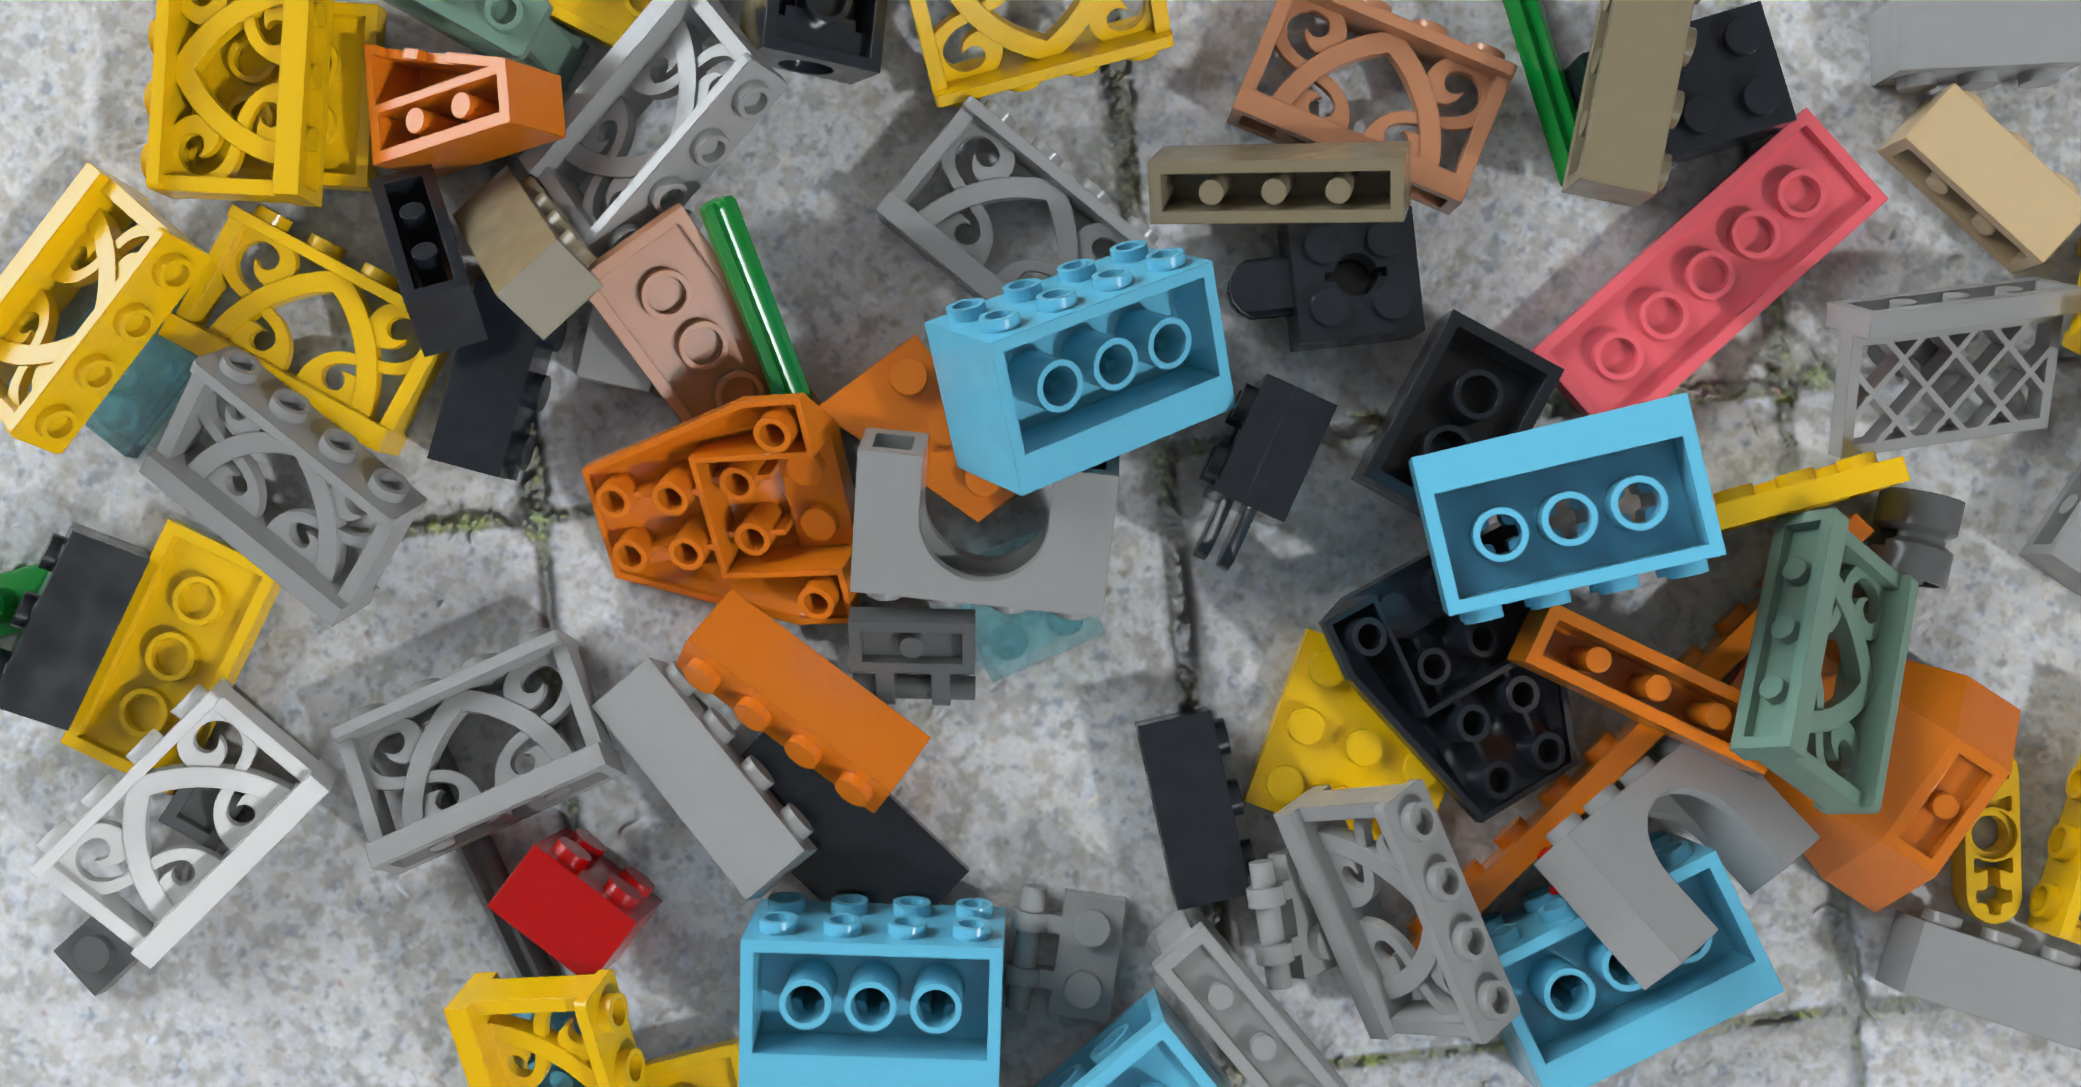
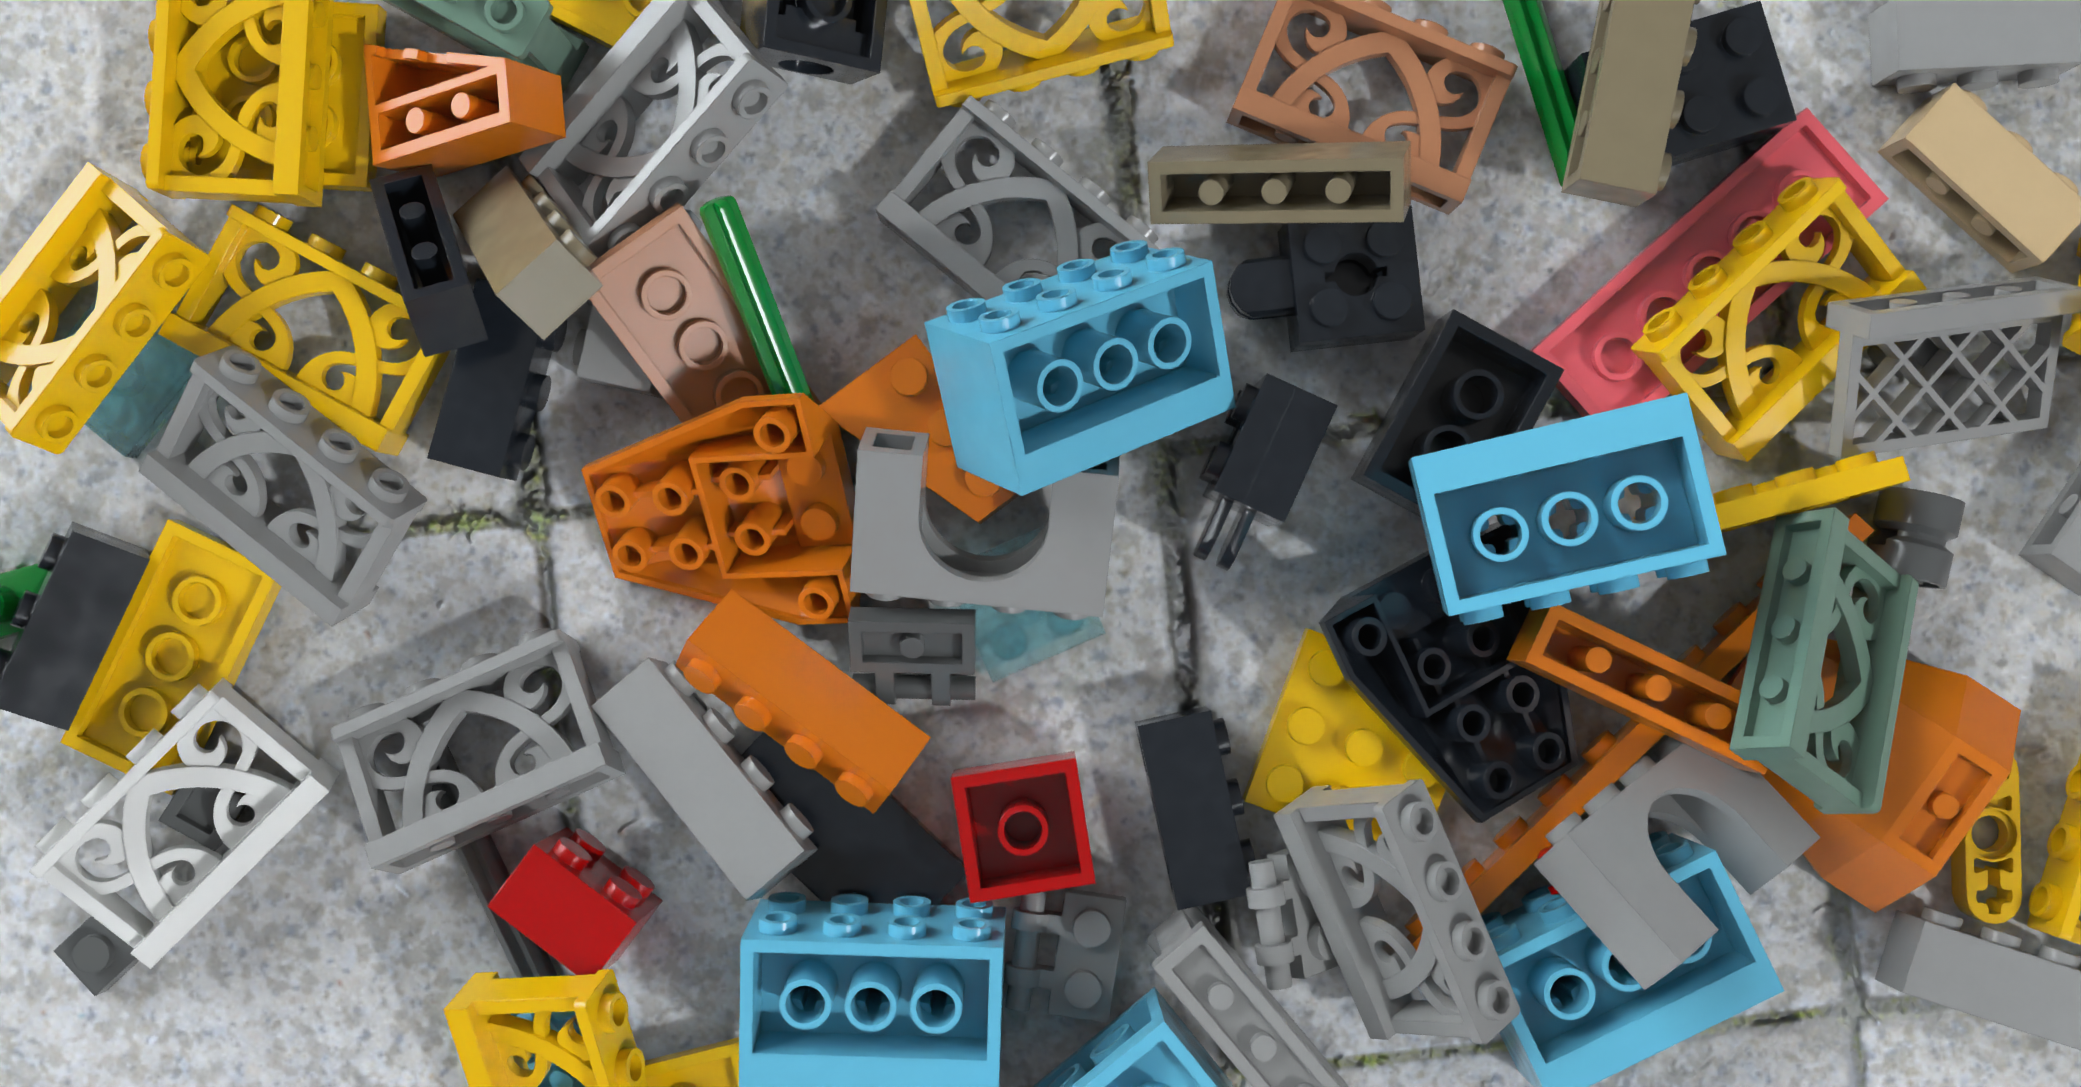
(1022, 827): none -> red brick
(1798, 375): none -> yellow fence

